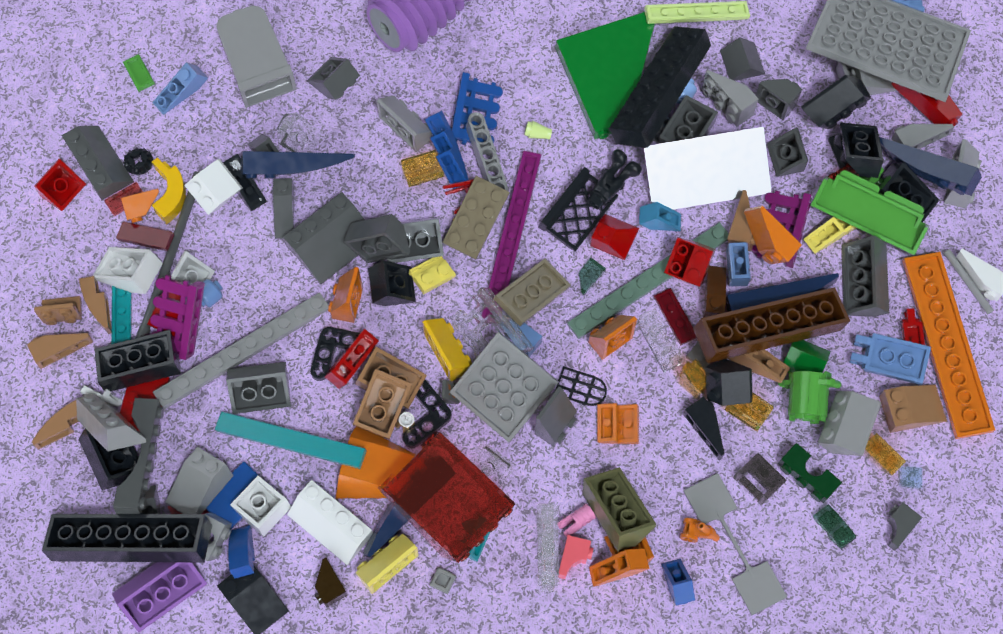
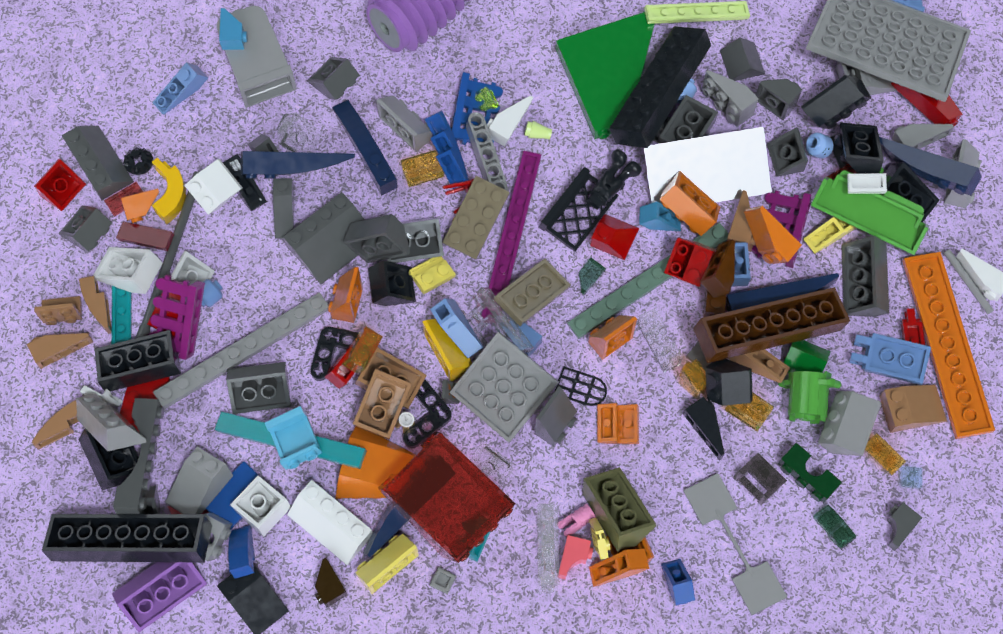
(86, 228): none -> dark grey slope
(138, 73): bright green tile -> none
(231, 32): none -> dark azure slope
(293, 438): none -> medium azure panel
(362, 350): none -> clear yellow brick
(366, 147): none -> dark blue slope
(456, 326): none -> medium blue slope
(489, 99): none -> clear neon green tile
(506, 121): none -> white slope
(599, 539): none -> light yellow plate
(675, 316): dark red tile -> none
(690, 204): none -> orange slope
(696, 529): orange piece -> none
(721, 270): none -> reddish brown slope
(819, 145): none -> light blue head
(866, 183): none -> white tile

